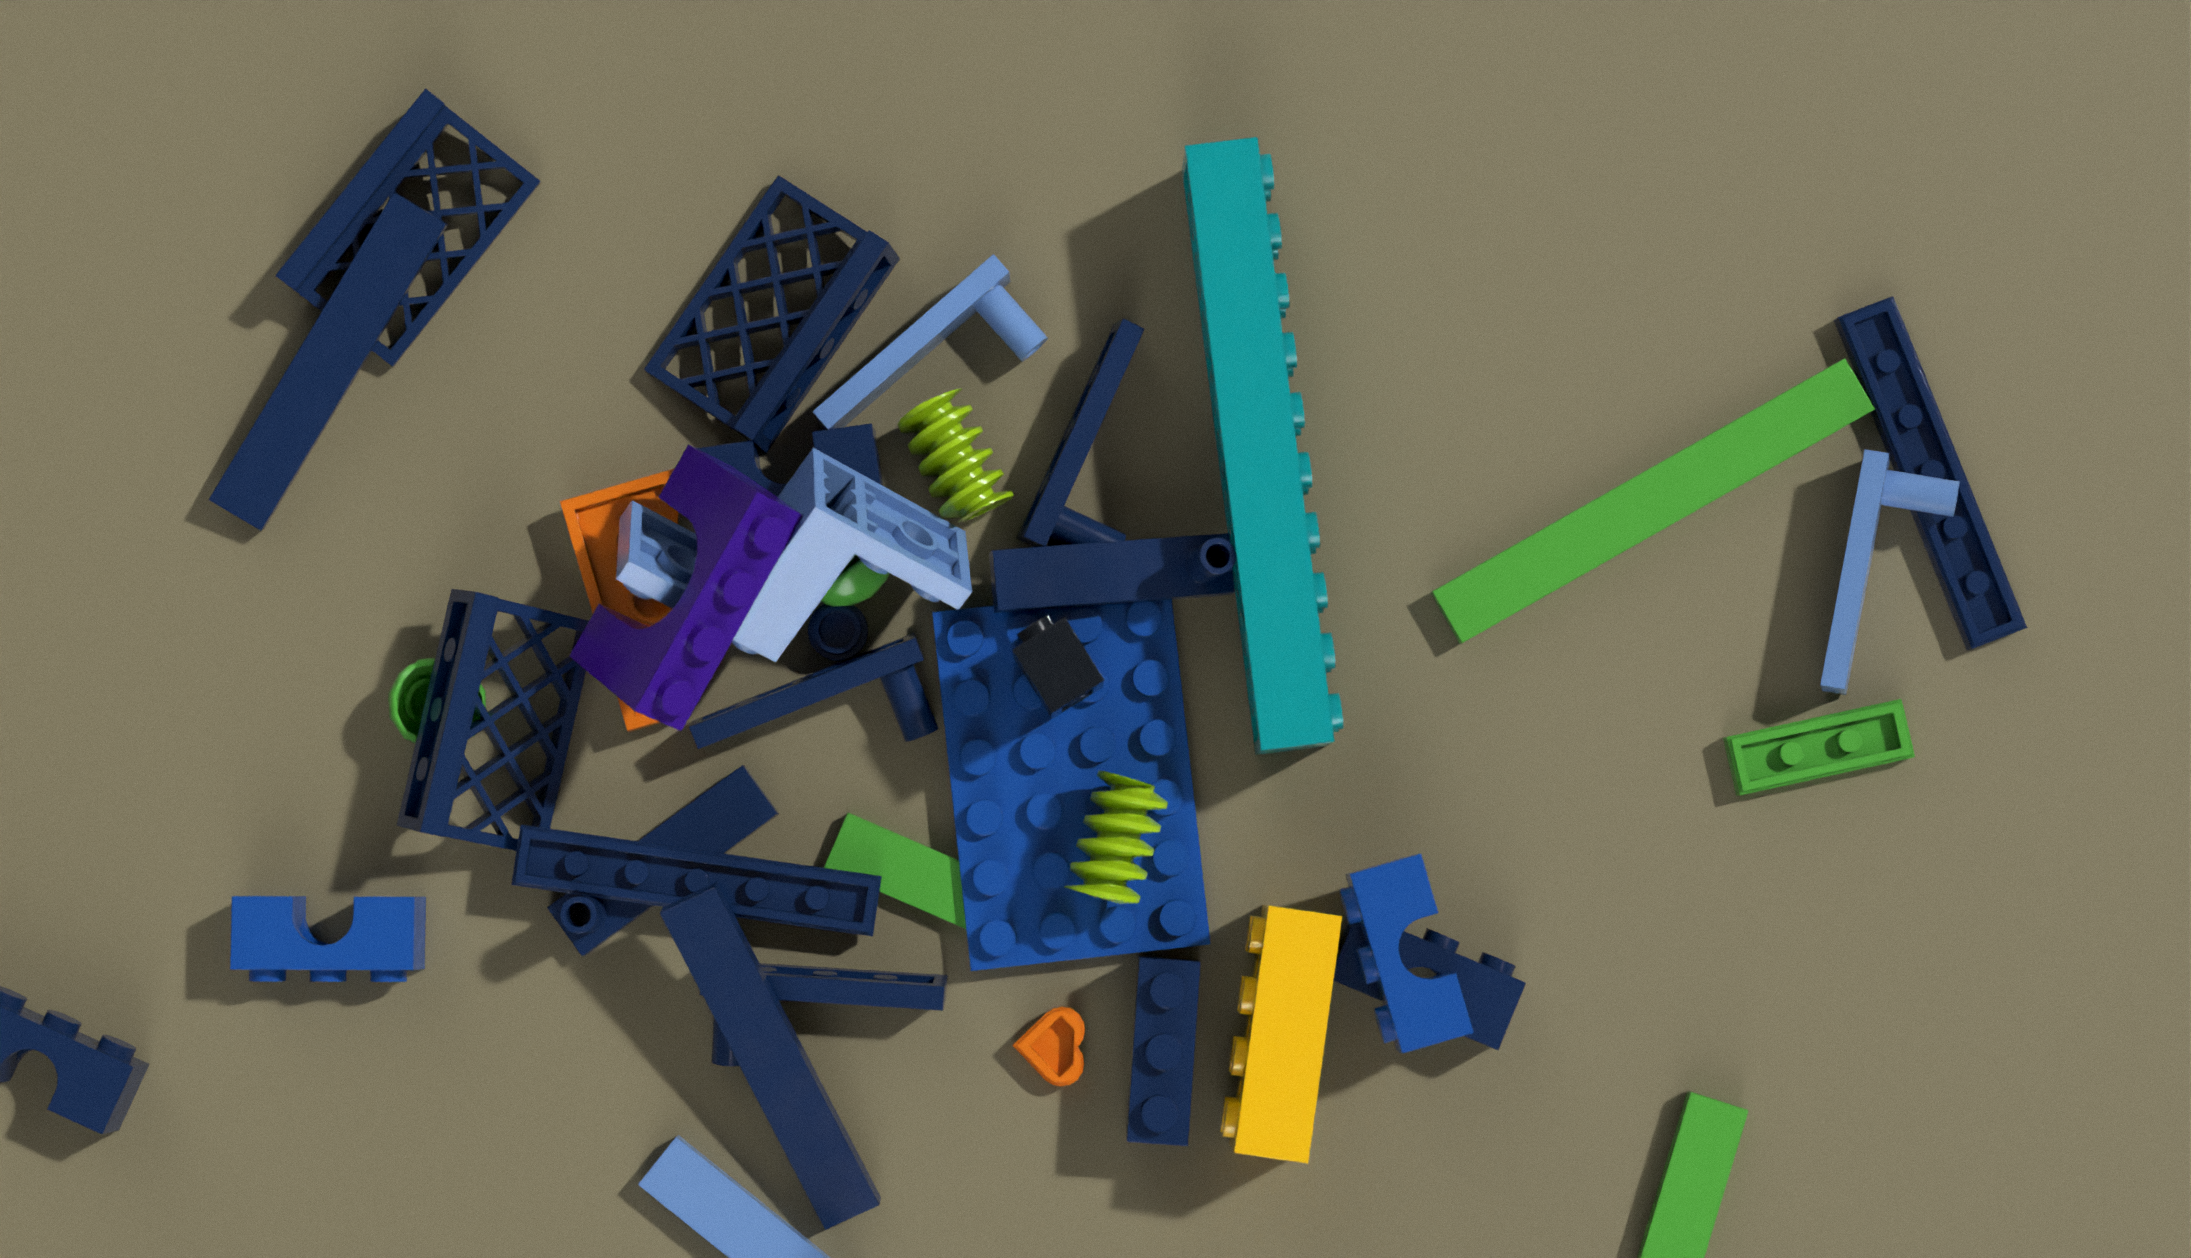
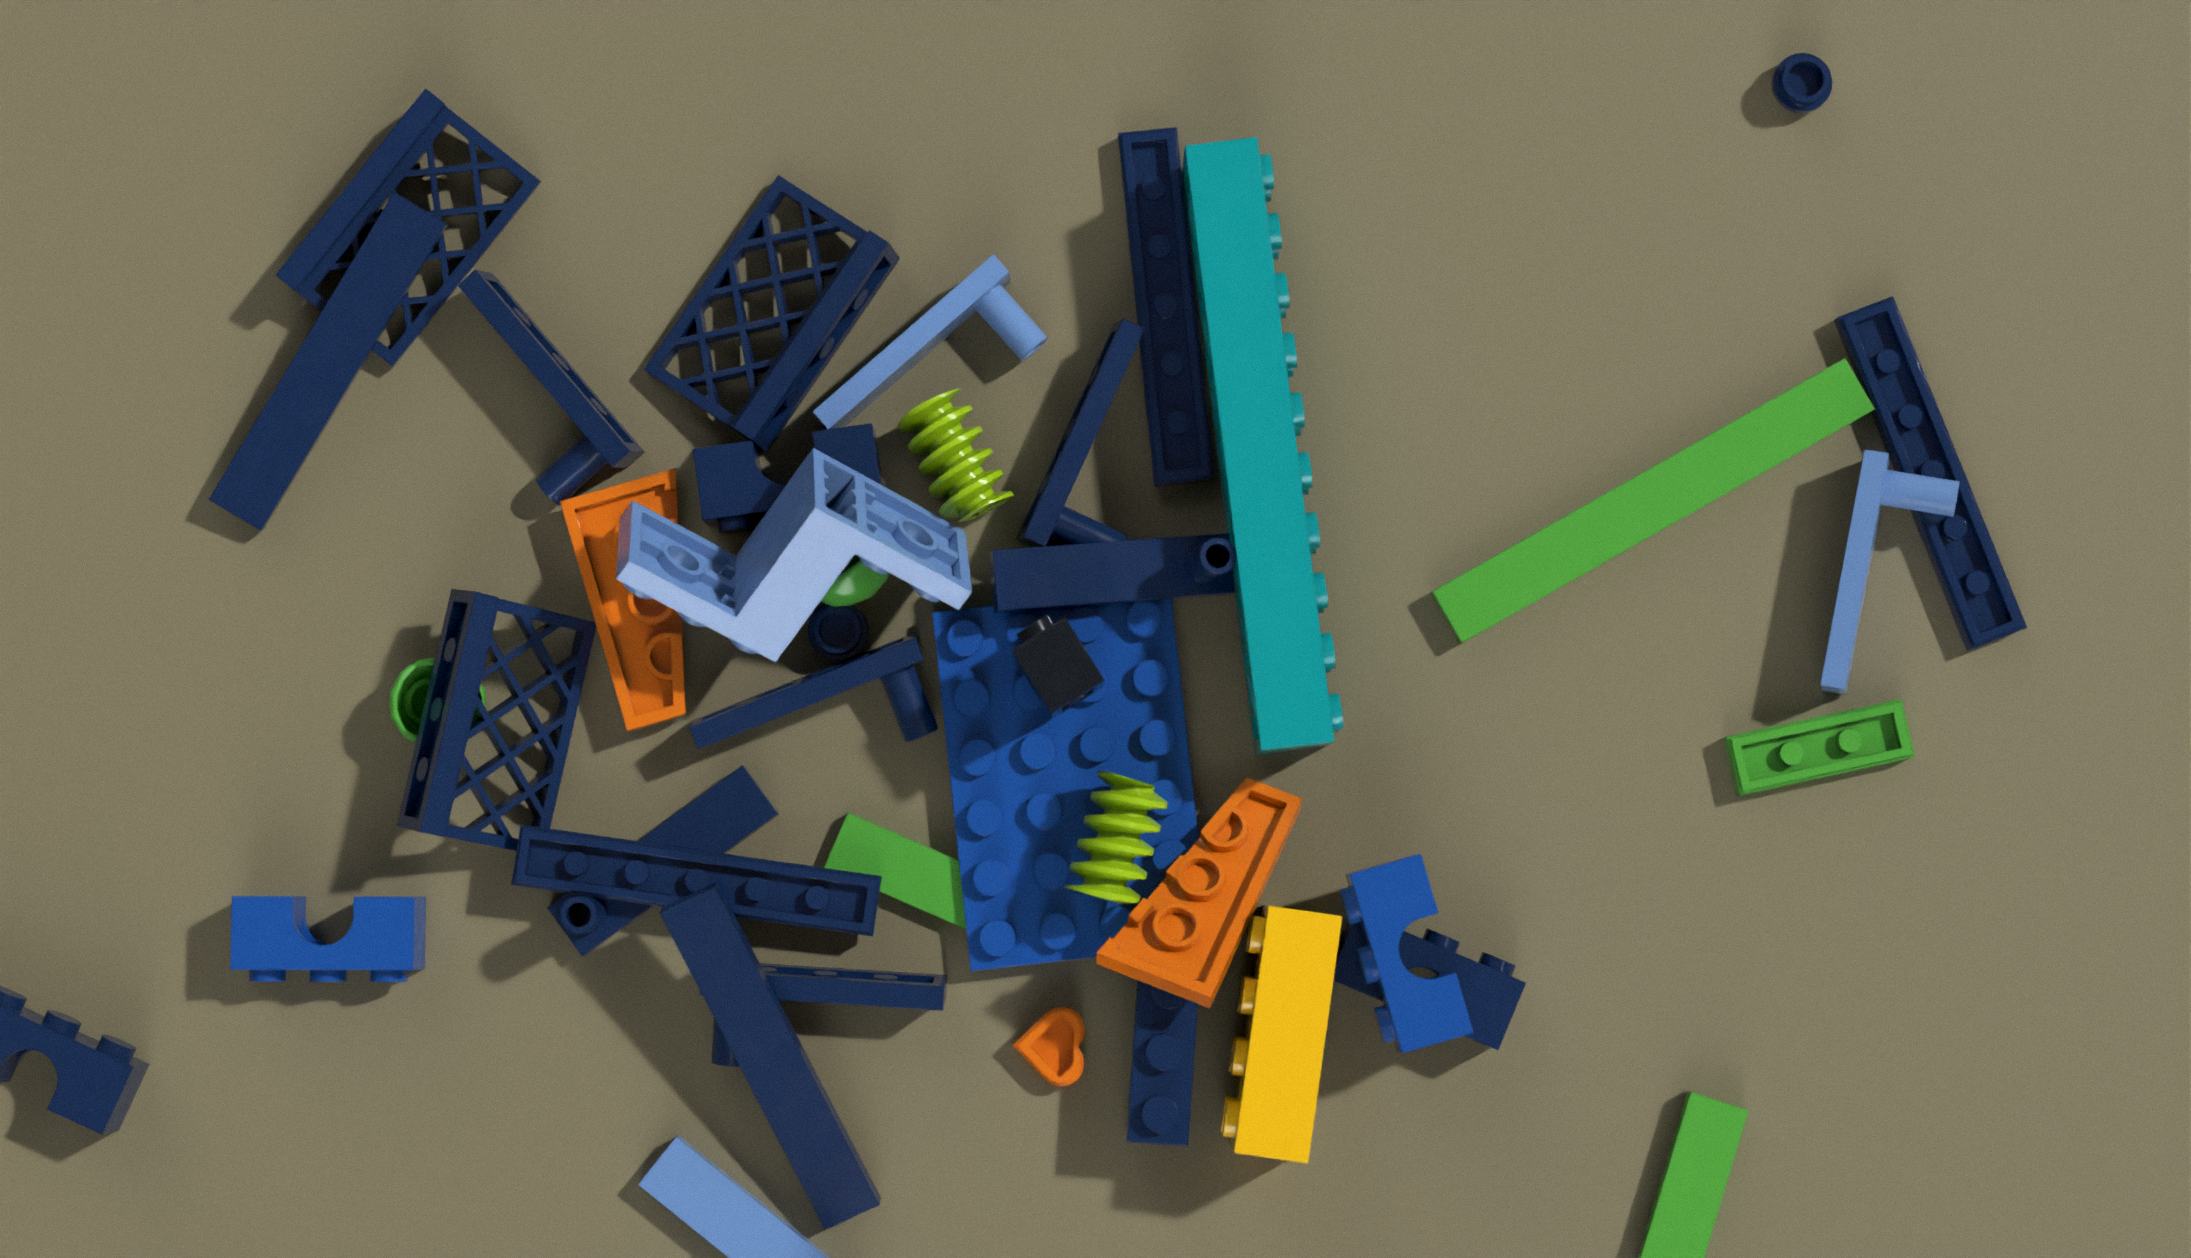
(603, 436): none -> dark blue piece
(738, 543): dark purple arch -> none
(1165, 307): none -> dark blue tile
(1201, 909): none -> orange wing
(1802, 83): none -> dark blue plate

